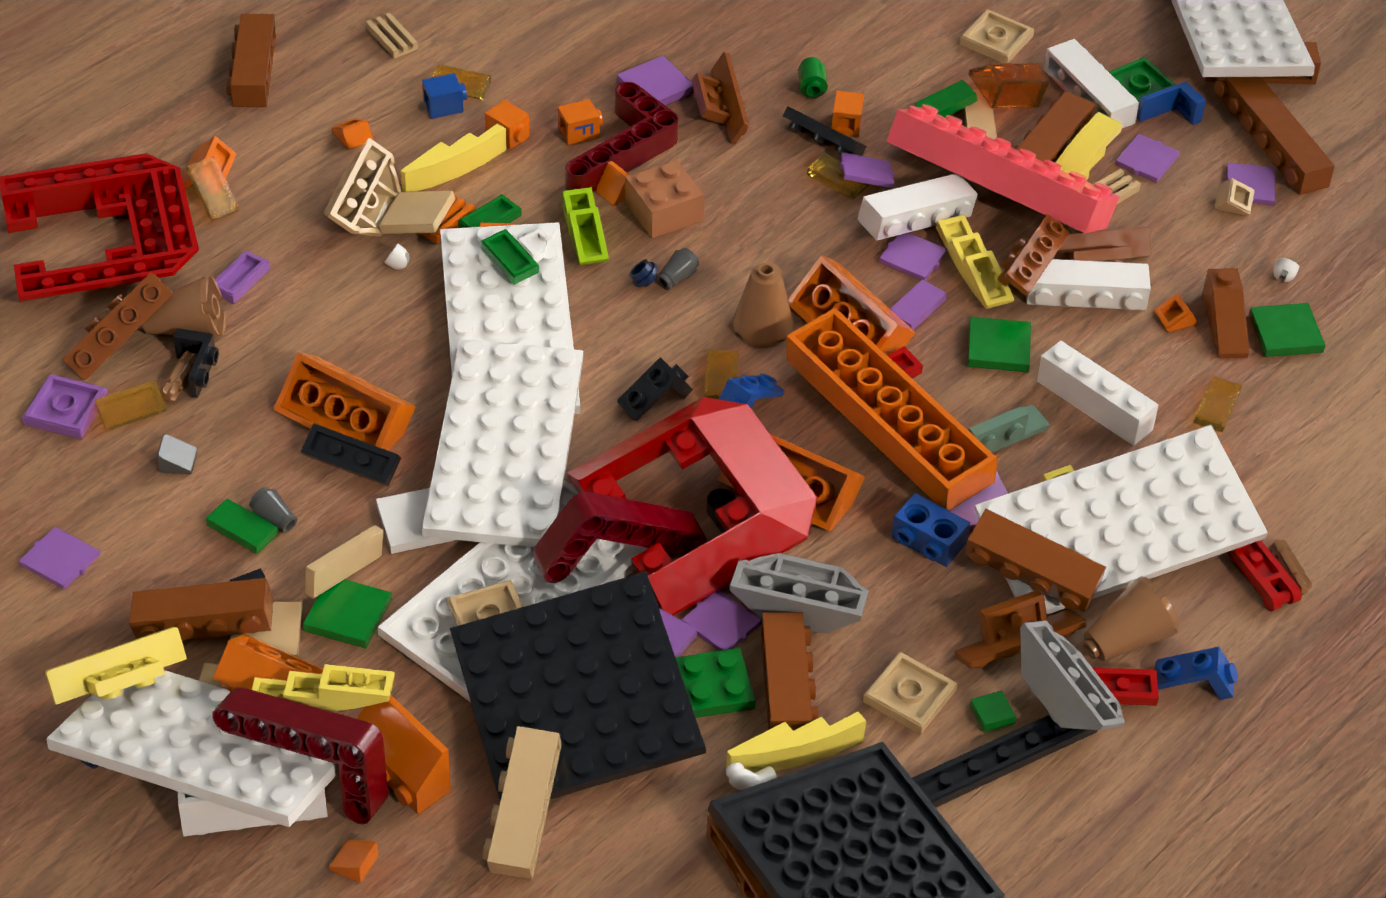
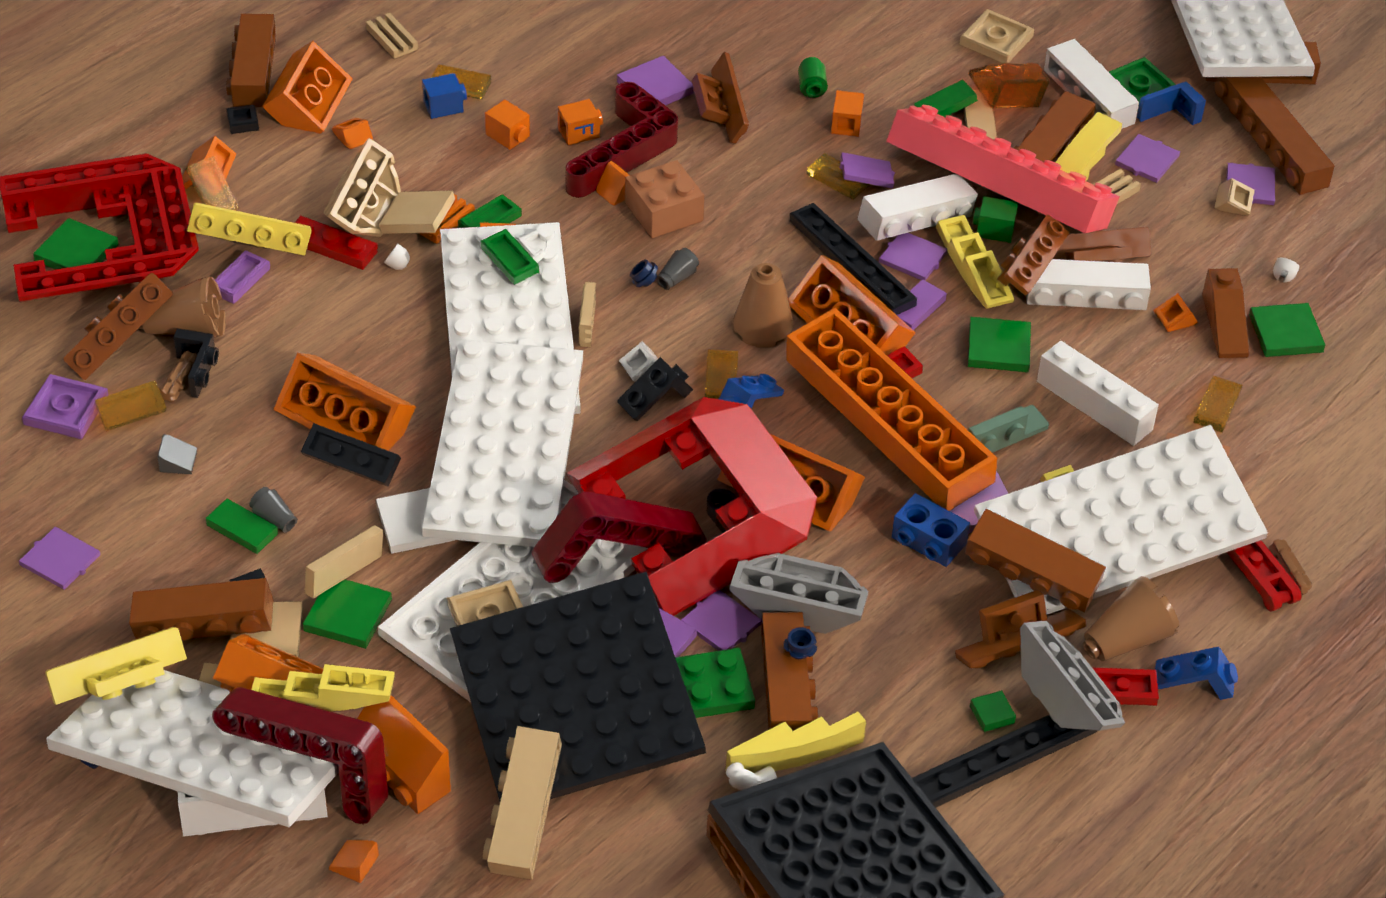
(75, 245): none -> green tile
(242, 119): none -> black tile
(249, 228): none -> light yellow bracket
(308, 90): none -> orange slope
(339, 244): none -> red plate
(447, 163): light yellow slope -> none
(584, 226): lime slope -> none
(587, 314): none -> tan tile
(638, 361): none -> white slope
(804, 638): none -> dark blue plate
(823, 133): black plate -> none
(845, 250): none -> black tile
(910, 692): tan tile -> none
(996, 219): none -> green brick

